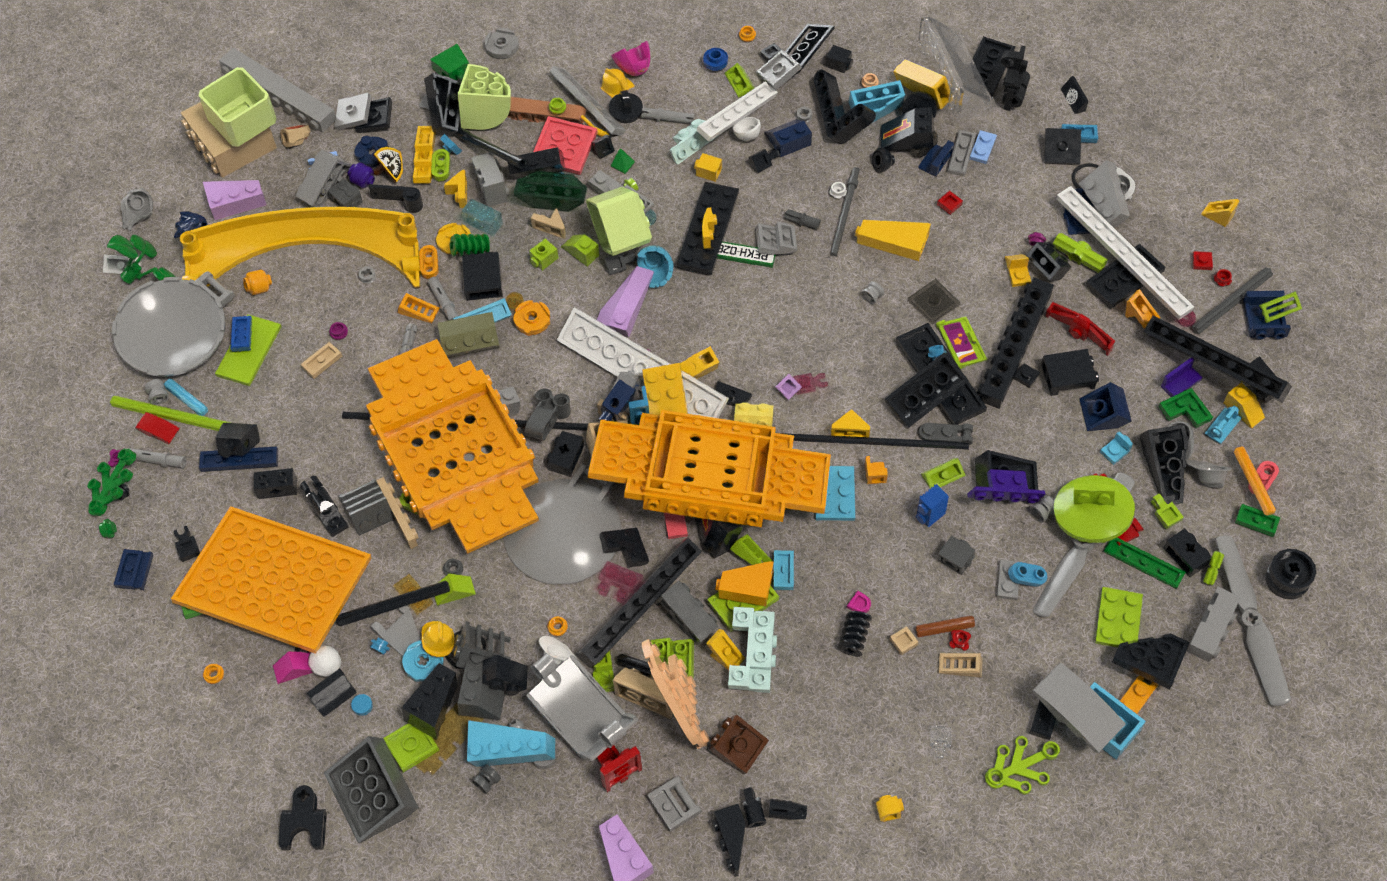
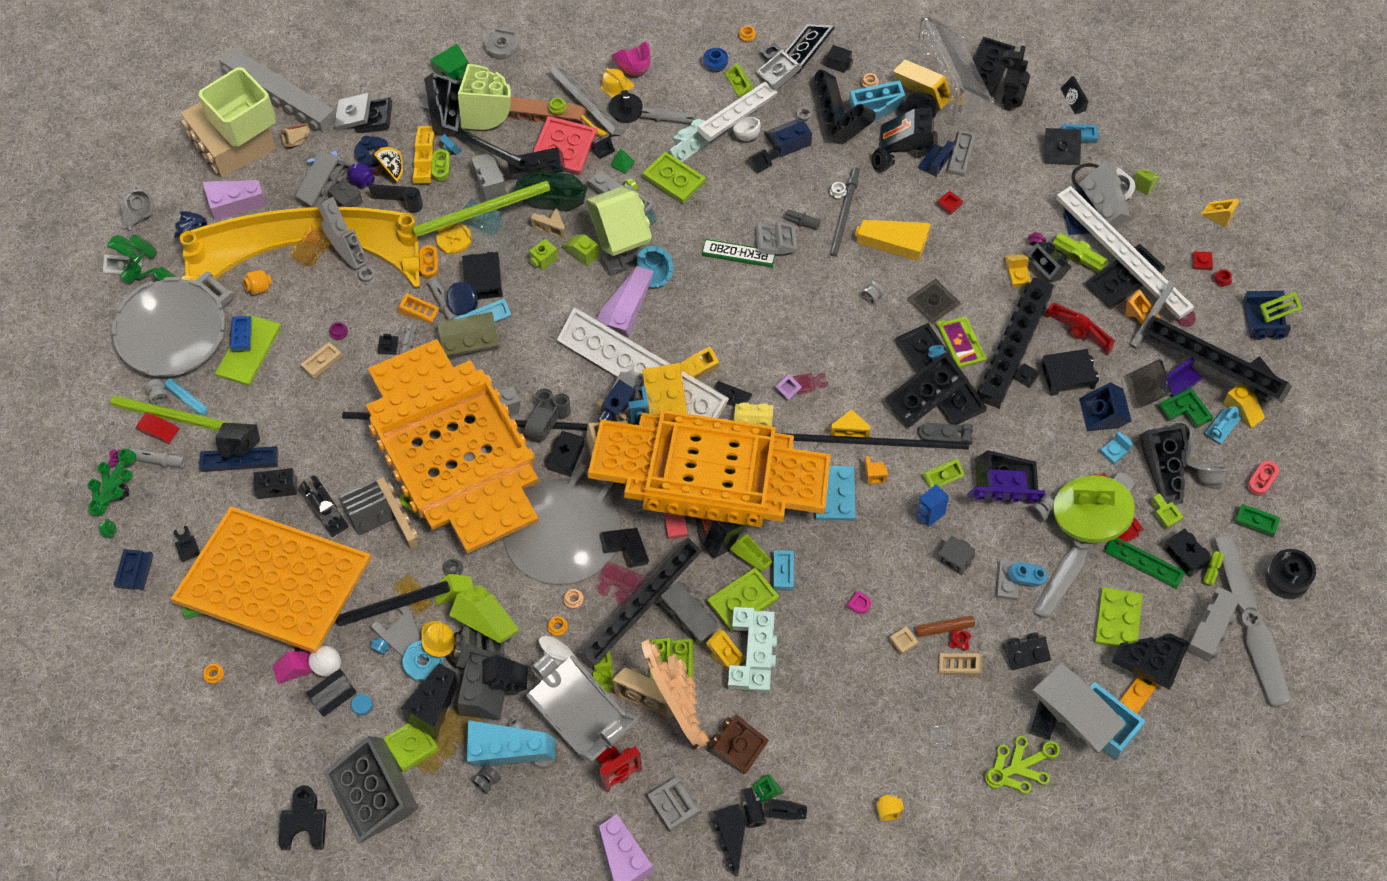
(310, 246): none -> clear yellow bracket
(342, 239): none -> light grey slope
(388, 344): none -> black tile
(458, 186): yellow slope -> none
(461, 298): none -> dark blue piece
(469, 243): green piece -> none
(481, 208): none -> lime axle
(483, 613): none -> lime slope
(514, 300): clear yellow plate -> none
(535, 326): light orange plate -> none
(573, 593): none -> light nougat plate
(630, 662): black axle -> none
(674, 177): none -> lime plate
(708, 167): yellow brick -> none
(708, 228): yellow slope -> none
(722, 202): black plate -> none
(746, 584): light orange slope -> none
(769, 788): none -> green slope
(854, 633): black piece -> none
(983, 147): light blue plate -> none
(1027, 651): none -> black bracket
(1145, 181): none -> lime slope
(1149, 384): none -> clear smoke plate
(1154, 311): none -> light grey bar
(1231, 301): dark grey axle -> none
(1254, 481): light orange axle -> none

